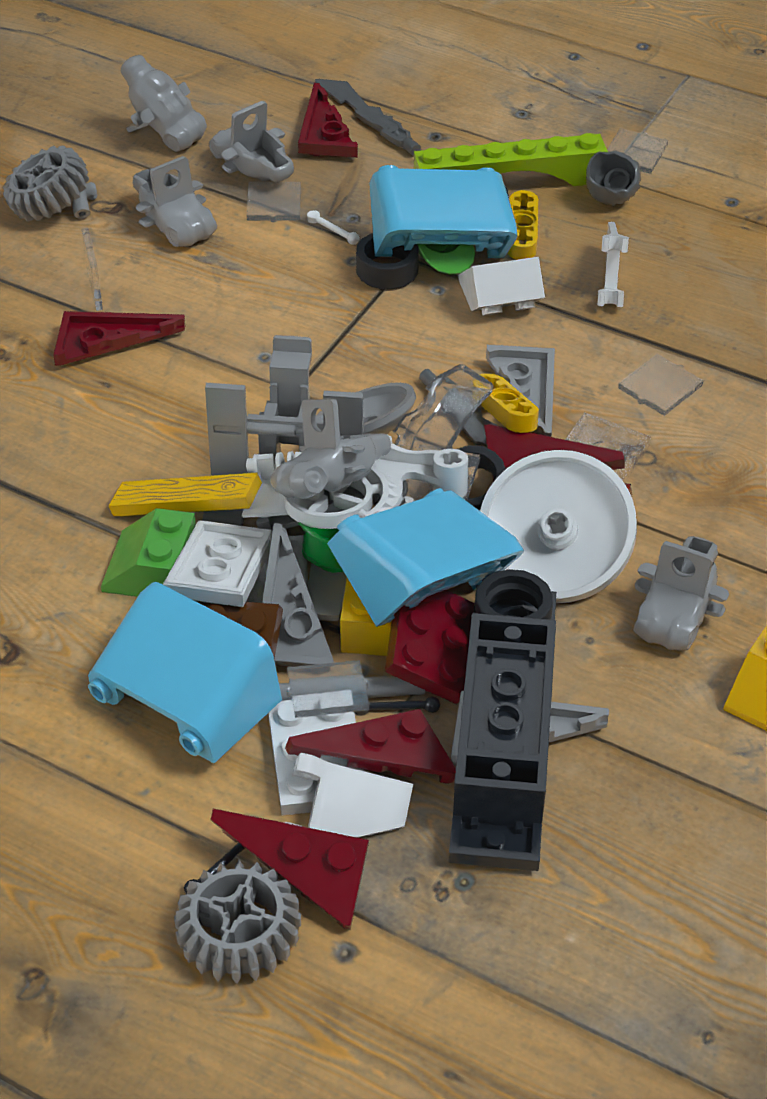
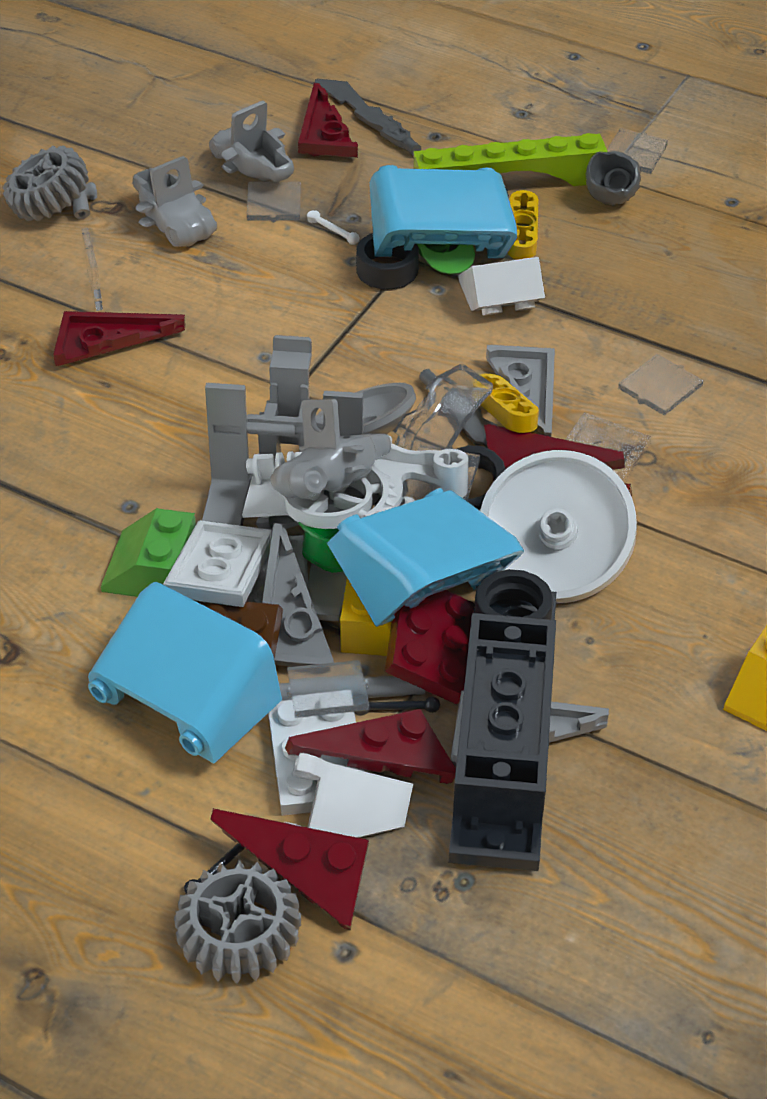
(161, 104): light grey piece -> none
(186, 494): yellow tile -> none
(612, 245): white flag -> none
(679, 593): light grey piece -> none

